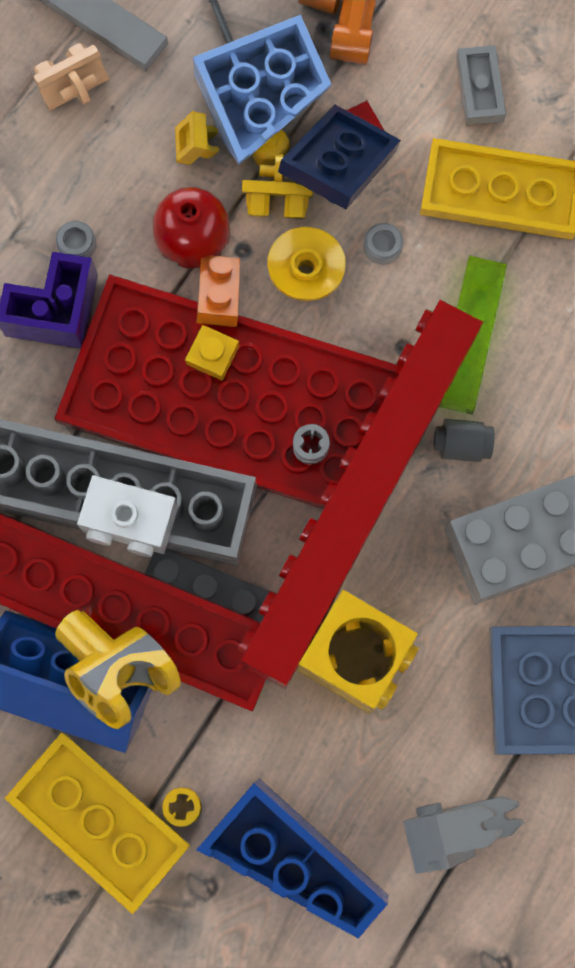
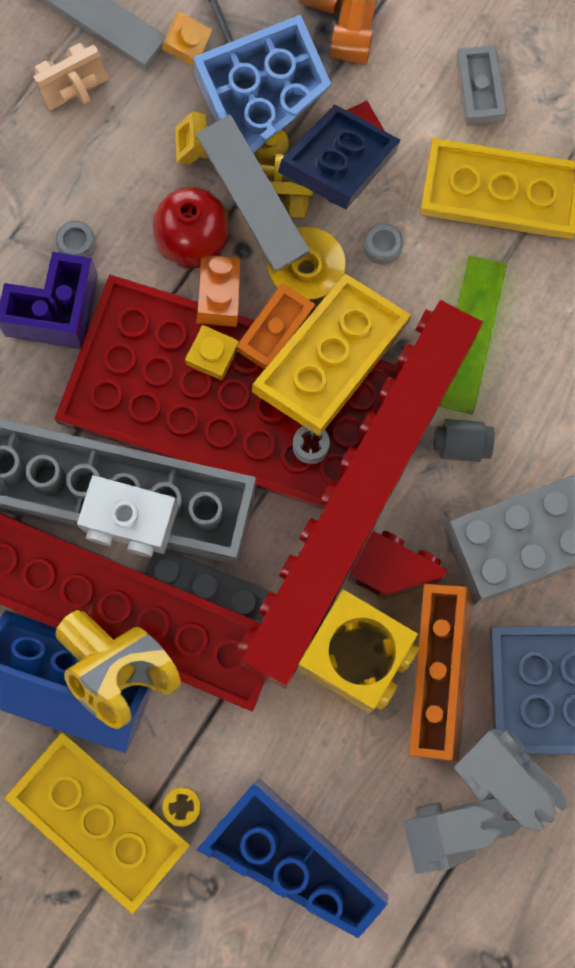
(186, 38): none -> light orange plate
(252, 193): none -> light grey tile
(275, 326): none -> orange plate
(331, 354): none -> yellow plate
(392, 569): none -> red slope
(441, 672): none -> orange brick
(505, 771): none -> light grey piece

